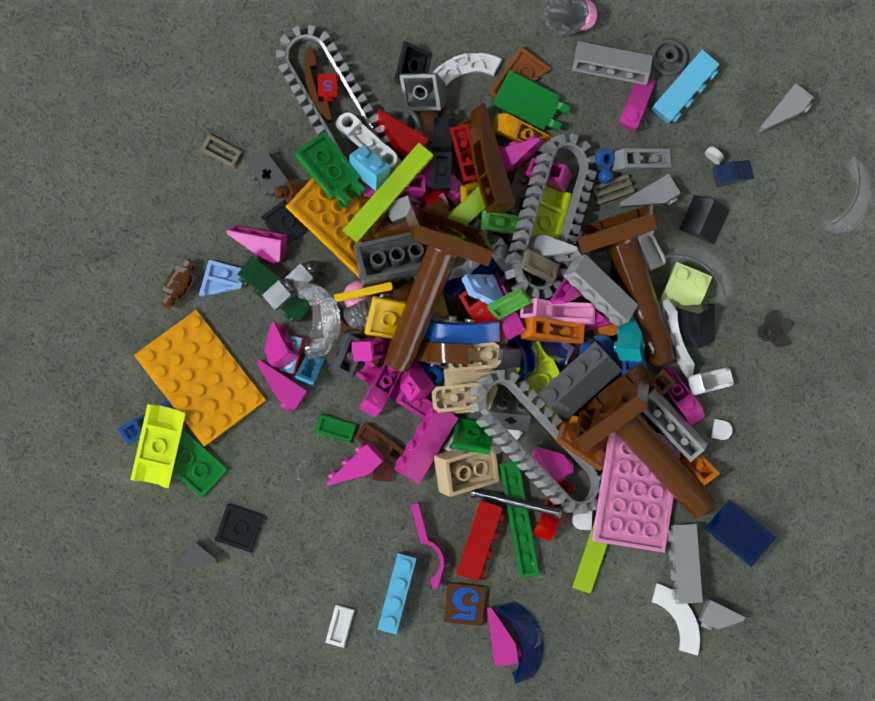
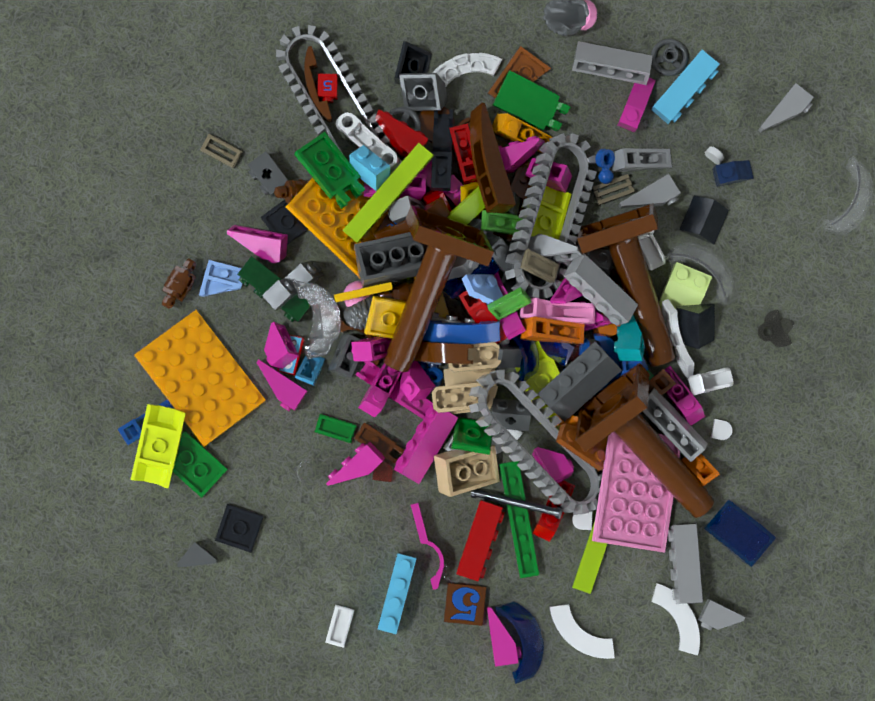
(577, 637): none -> white tile

